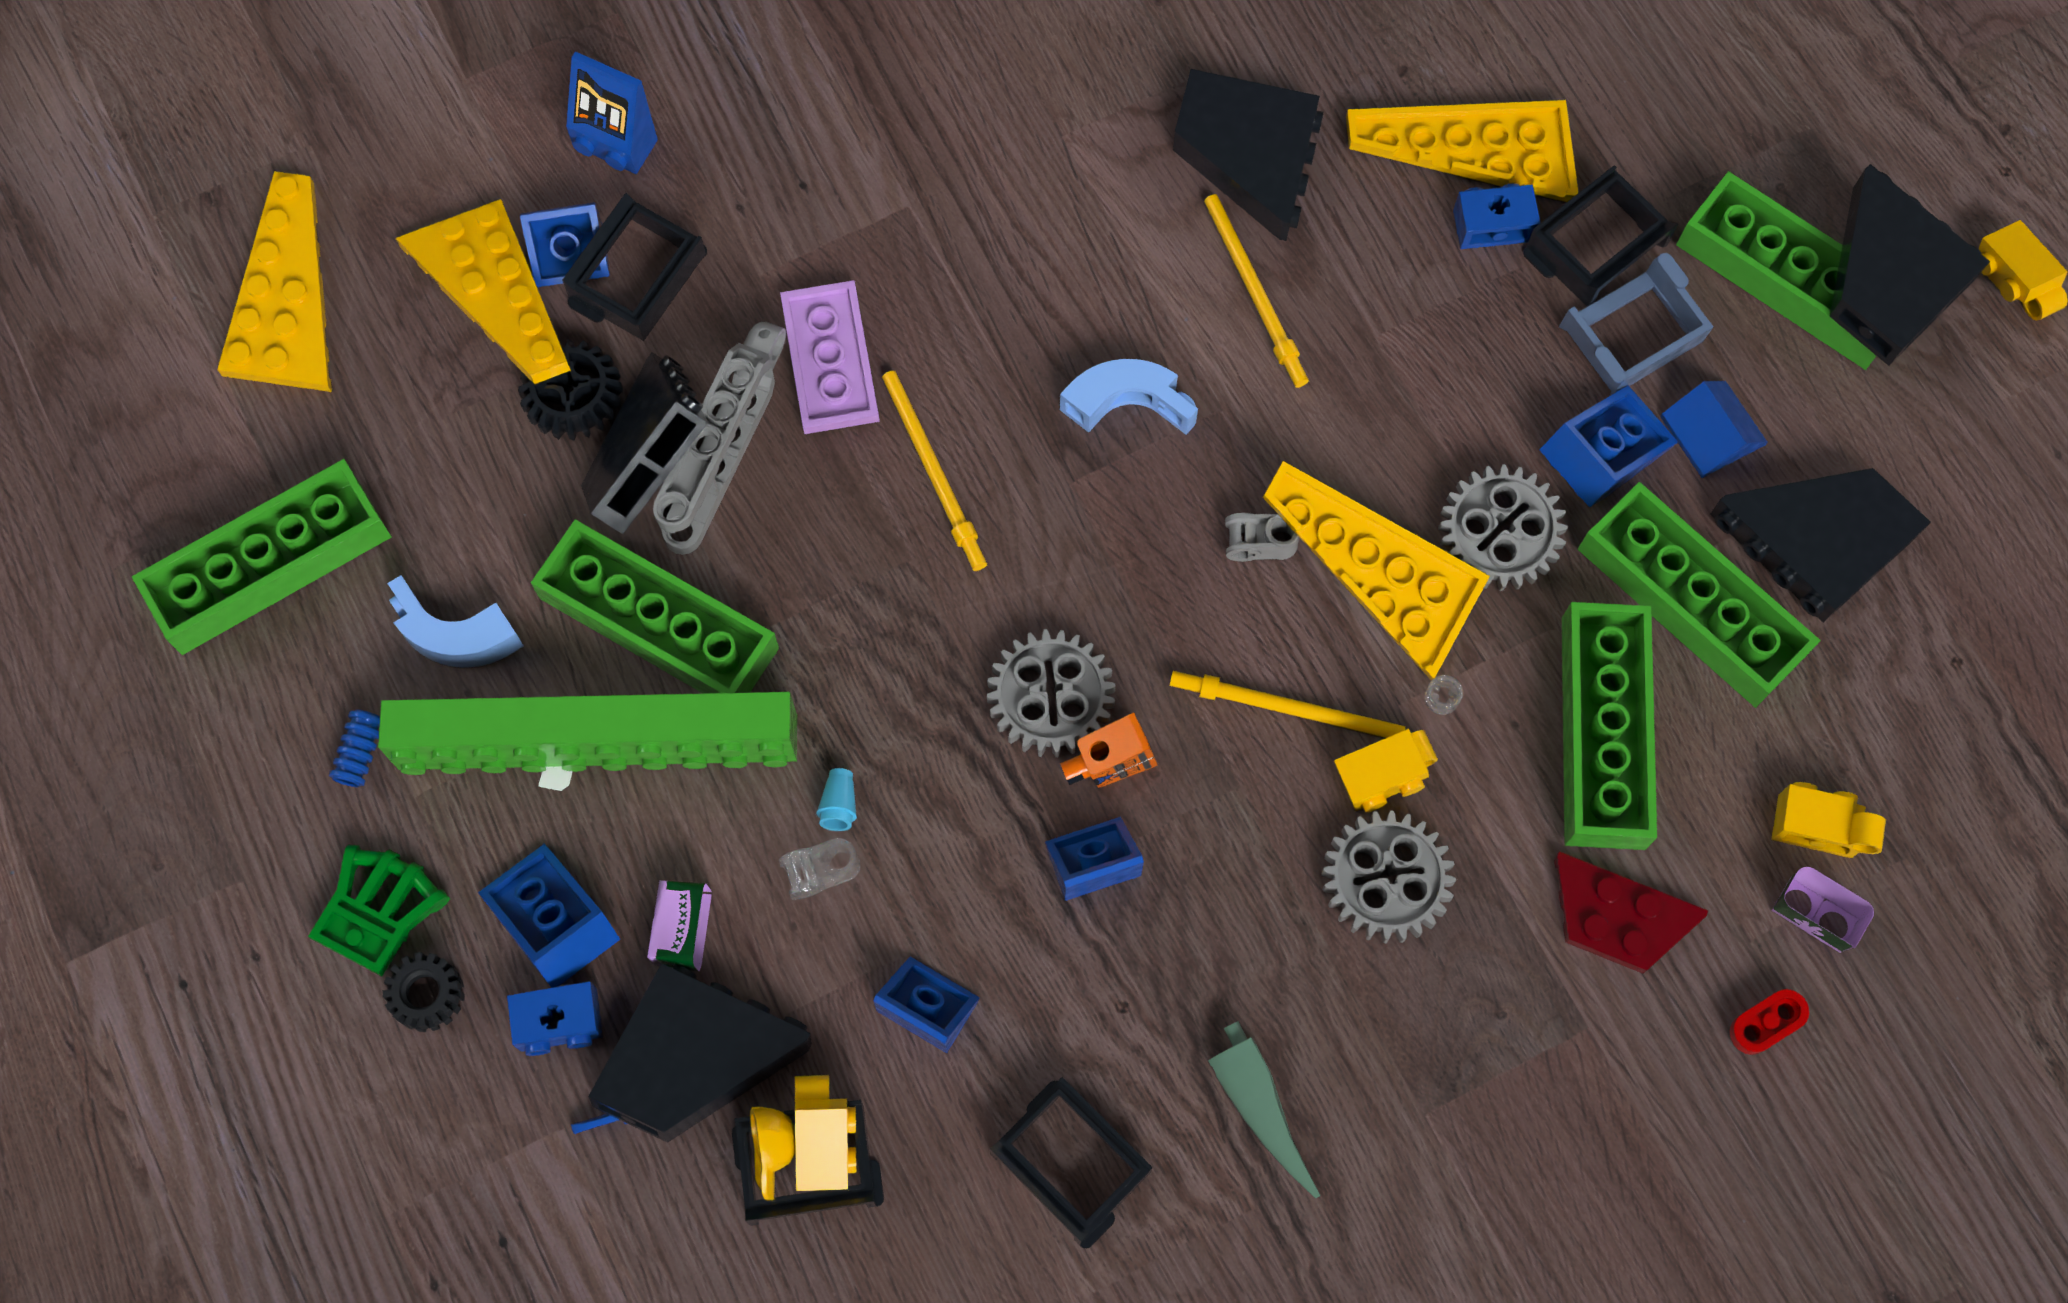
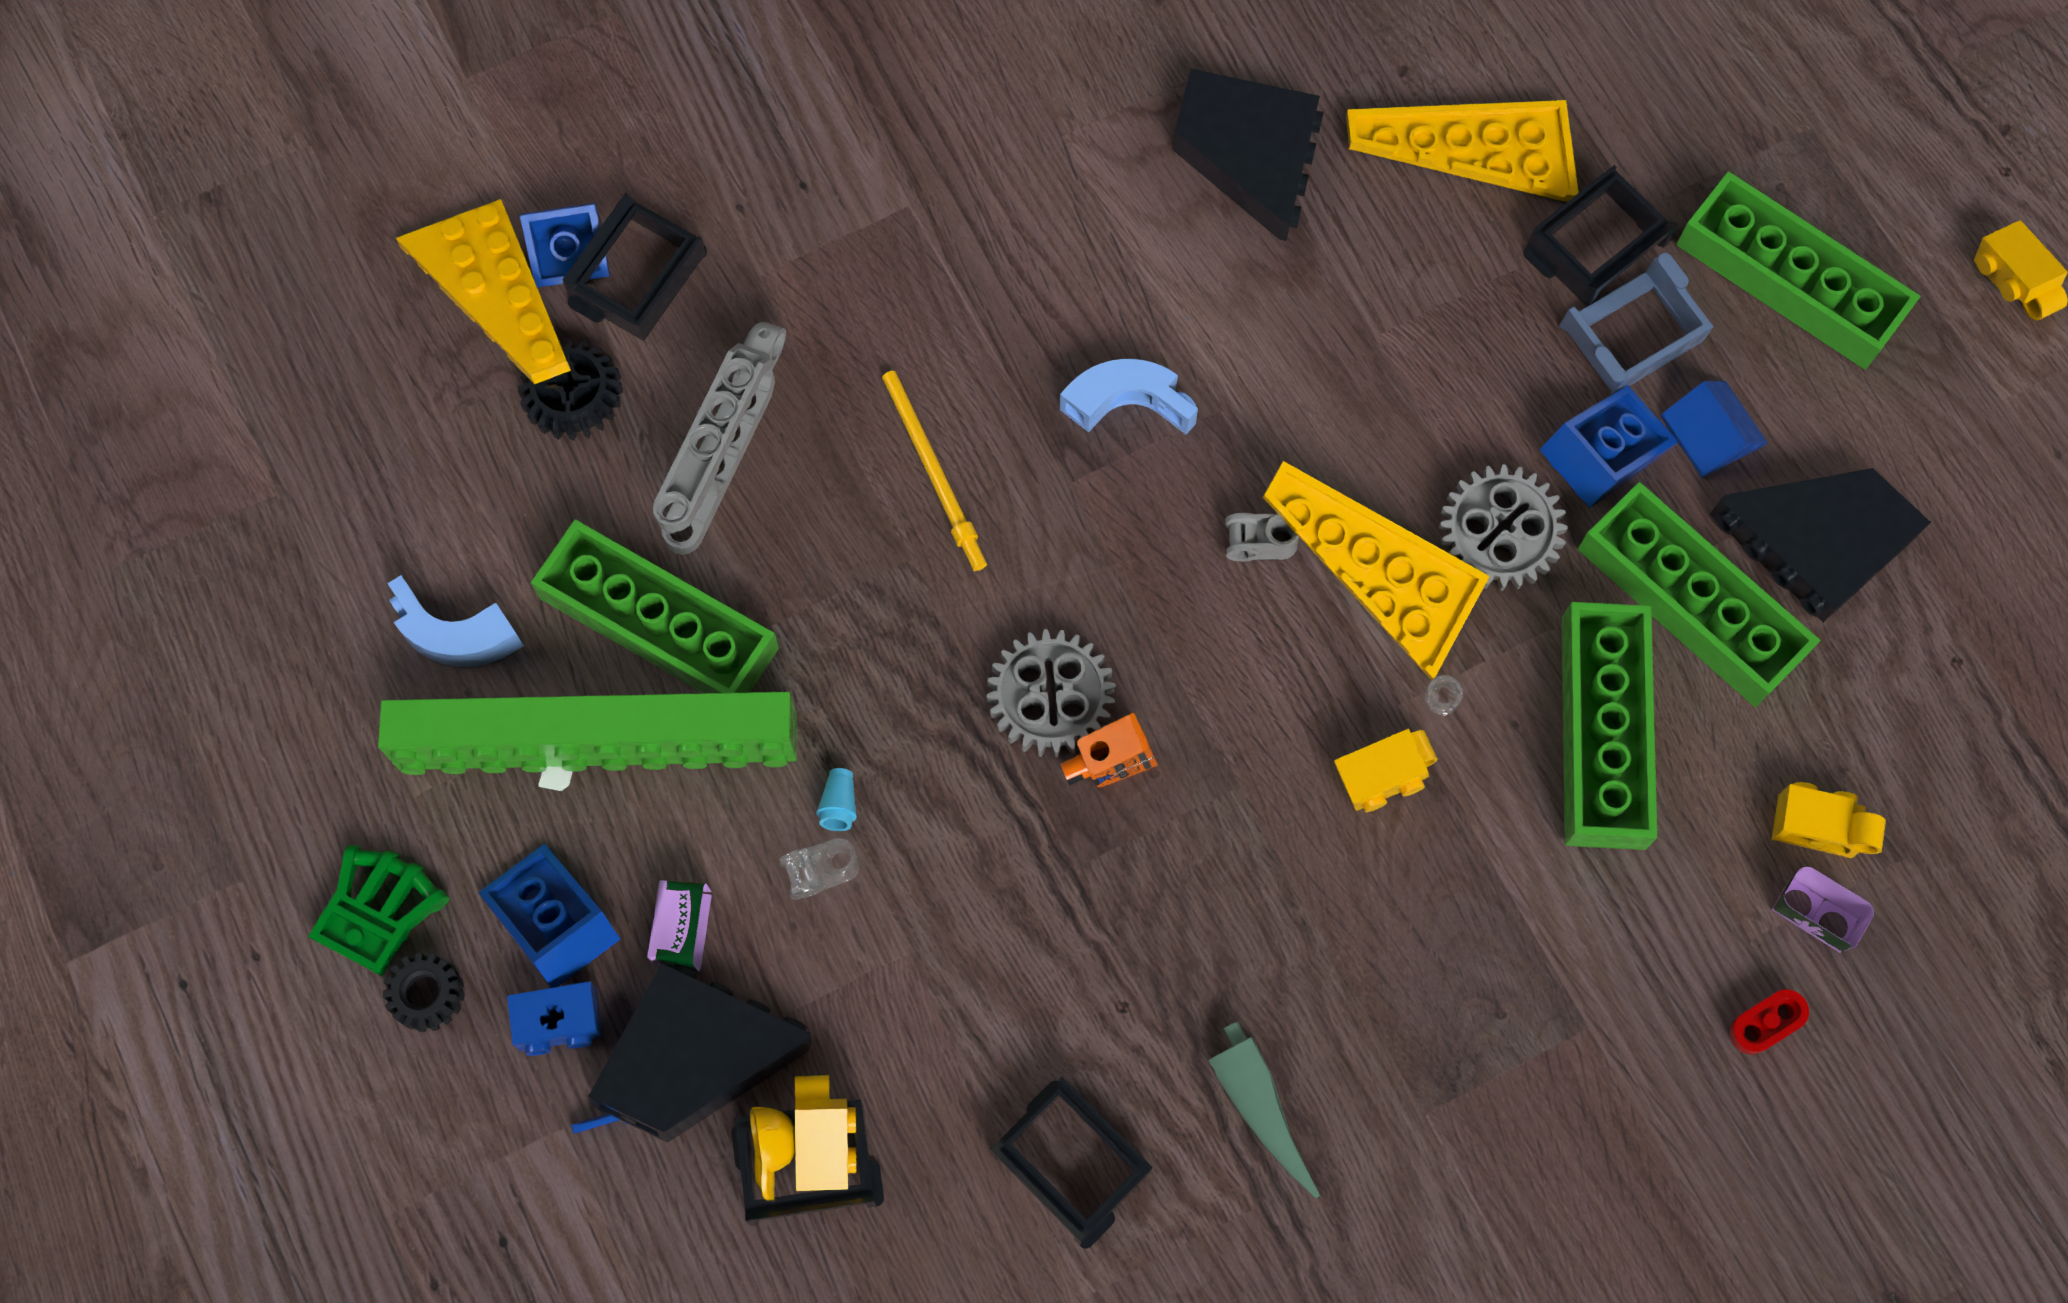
(261, 557): bright green brick -> none
(281, 305): yellow wing -> none
(356, 748): blue piece -> none
(609, 115): slope -> none
(643, 443): black slope -> none
(829, 357): lavender plate -> none
(926, 1003): blue slope -> none
(1094, 858): blue slope -> none
(1210, 688): yellow bar -> none
(1285, 348): yellow bar -> none
(1398, 911): light grey gear -> none
(1495, 216): blue brick -> none
(1620, 916): dark red wing -> none
(1897, 267): black slope -> none

